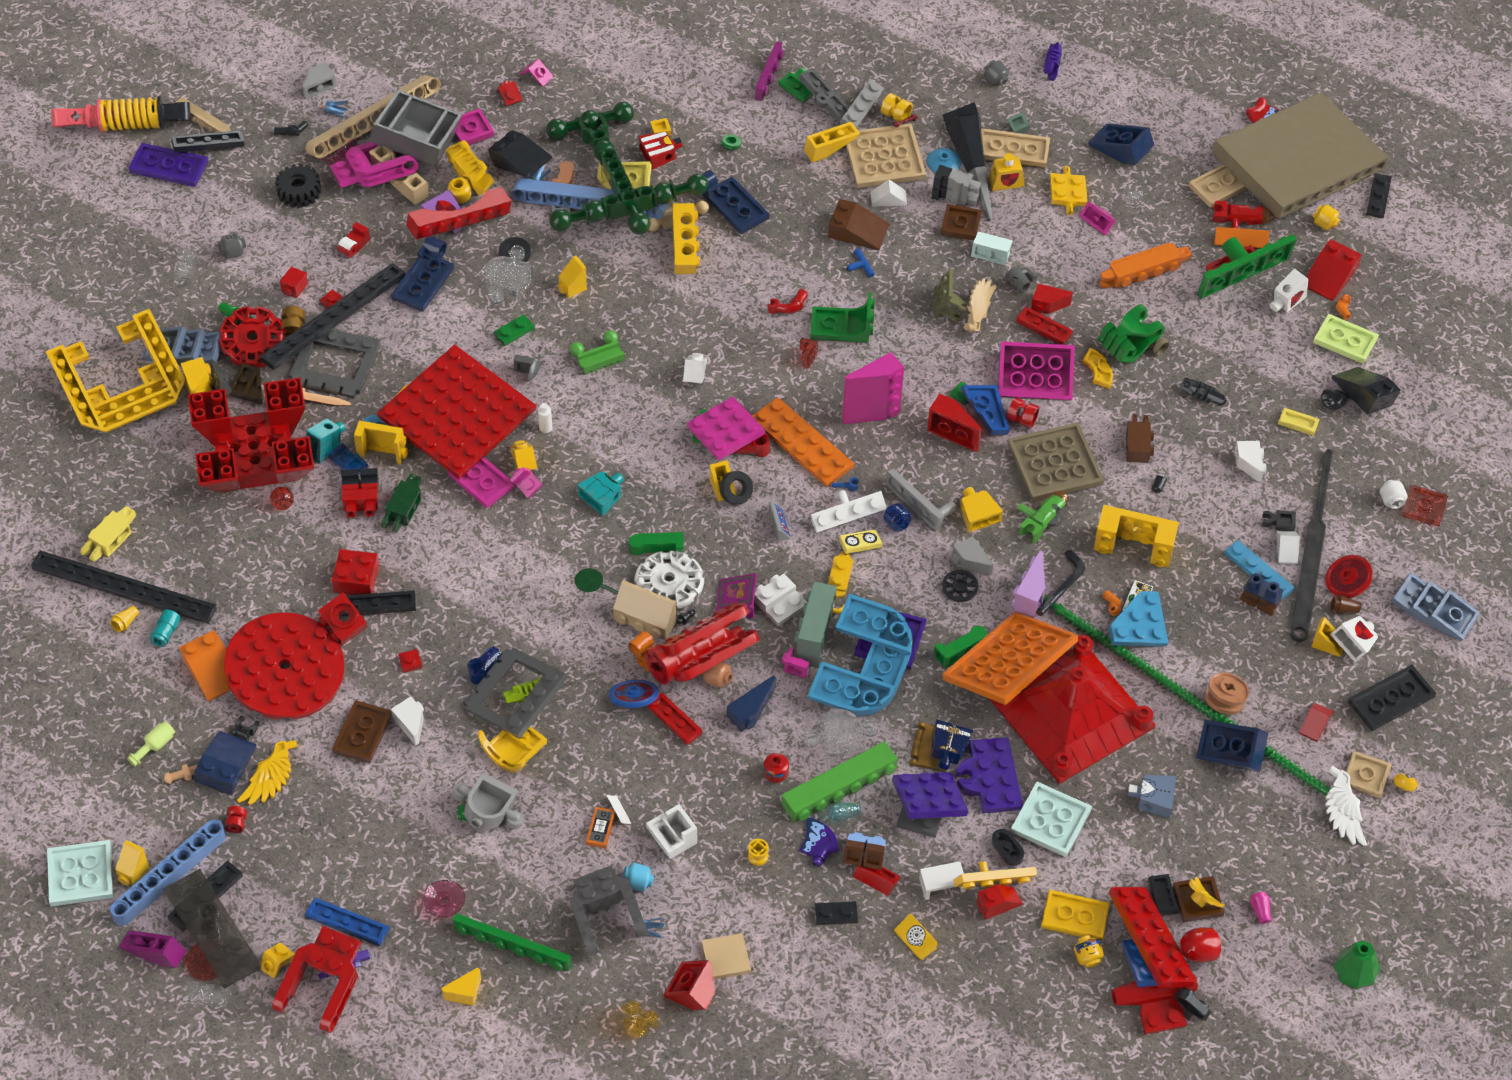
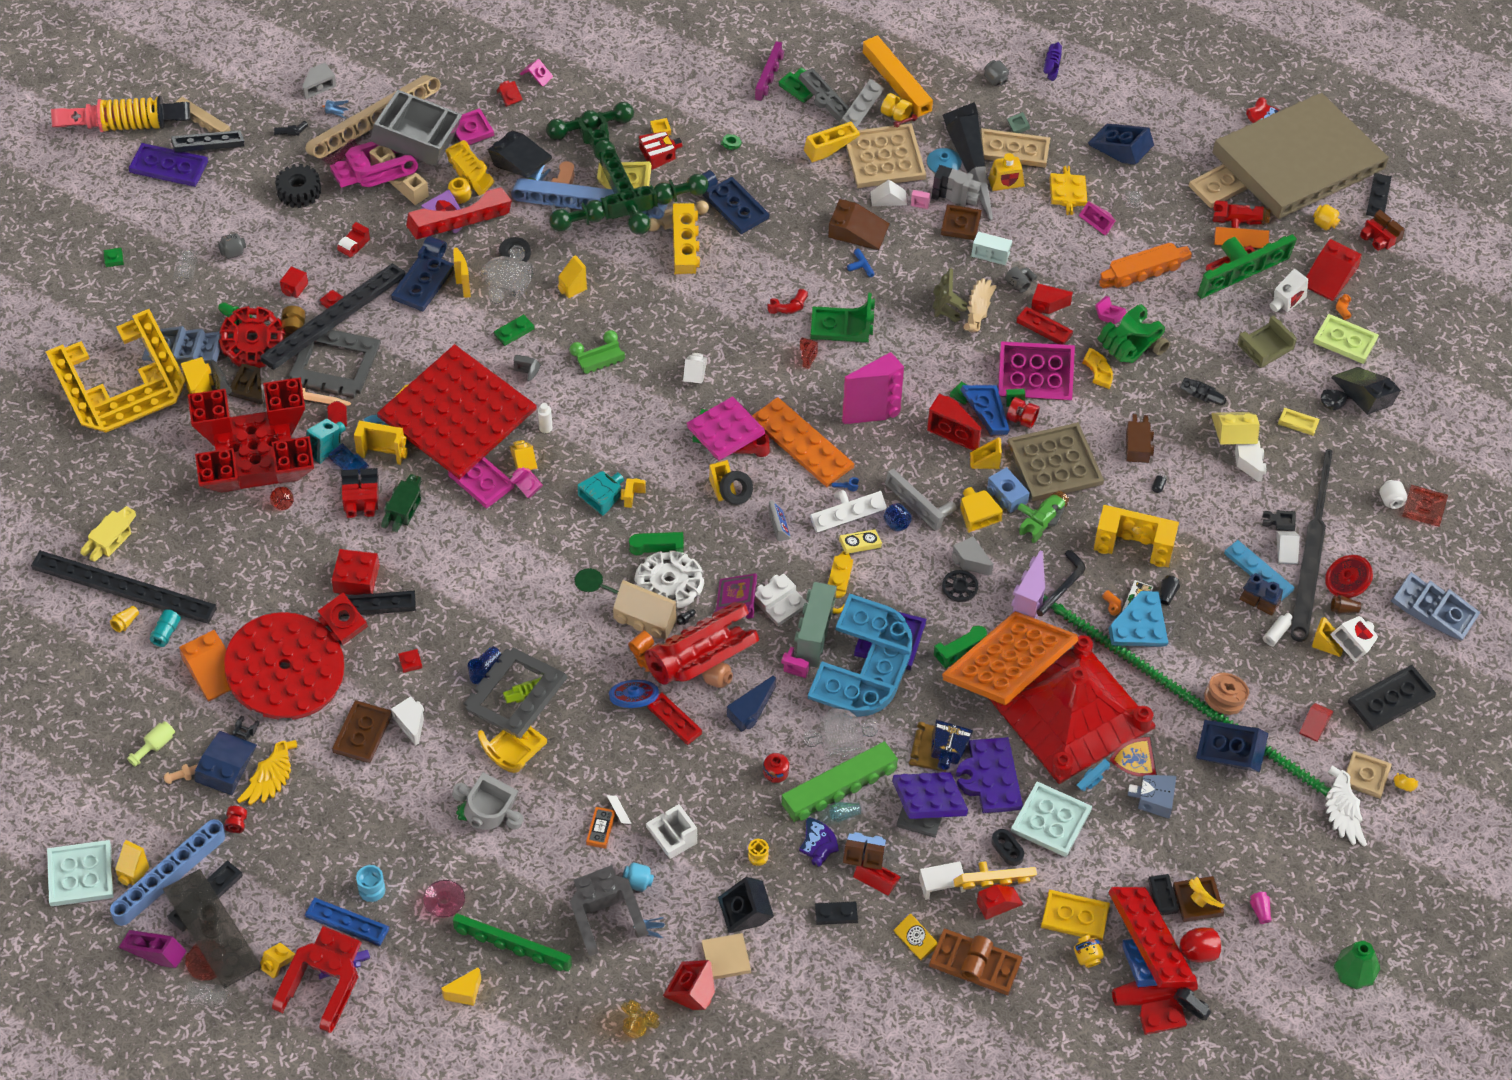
(113, 257): none -> green plate
(337, 412): none -> red plate
(370, 883): none -> medium azure wheel
(461, 272): none -> yellow slope
(632, 486): none -> yellow bracket
(745, 905): none -> black slope
(897, 75): none -> light orange brick
(920, 199): none -> bright pink plate
(976, 961): none -> dark orange plate
(987, 456): none -> yellow slope
(1005, 481): none -> medium blue brick
(1011, 393): none -> green plate
(1093, 776): none -> dark azure plate
(1109, 312): none -> dark pink bracket
(1135, 757): none -> shield
(1169, 588): none -> black cone
(1236, 427): none -> light yellow slope
(1267, 342): none -> olive panel
(1277, 629): none -> white cylinder
(1383, 231): none -> red hips

